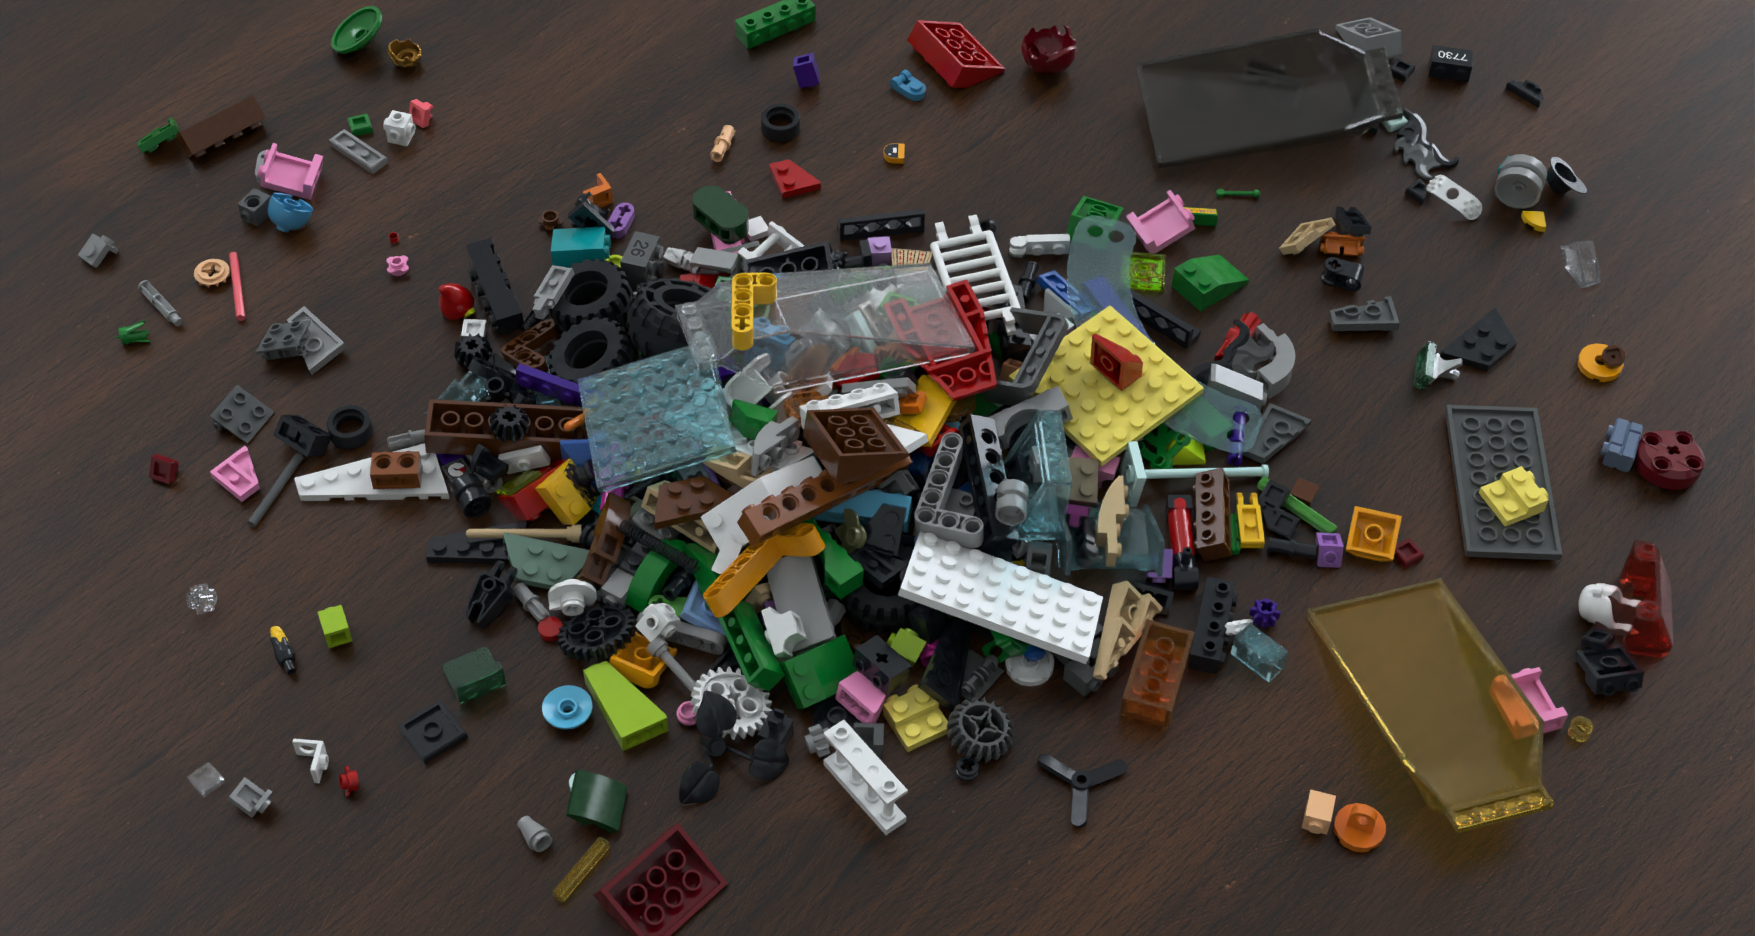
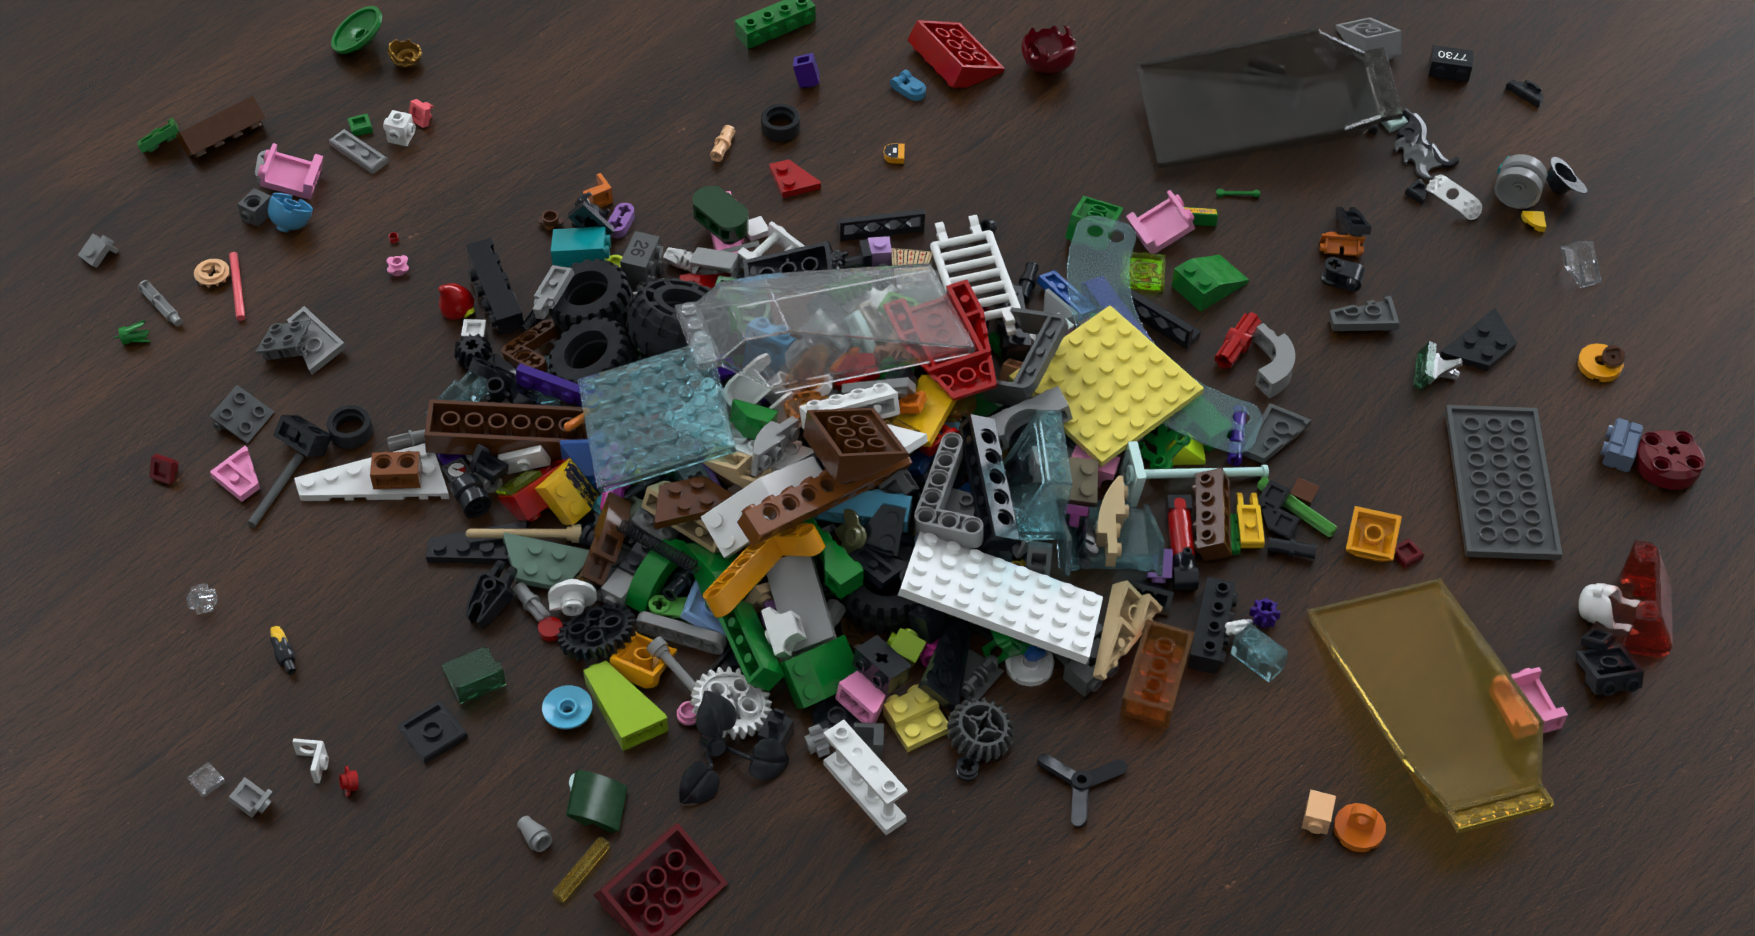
(334, 626): lime brick -> none
(509, 423): black gear -> none
(584, 474): black wheel -> none
(658, 621): white brick -> none
(728, 553): white sticker -> none
(747, 291): yellow beam -> none
(1012, 502): light grey wheel -> none
(1039, 244): white hinge -> none
(1115, 362): red slope -> none
(1237, 356): piece -> none
(1237, 385): slope -> none
(1305, 234): tan wing -> none
(1329, 549): medium lavender bracket -> none
(1401, 69): black tile -> none
(1515, 496): light yellow plate -> none
(1585, 725): clear yellow bush -> none

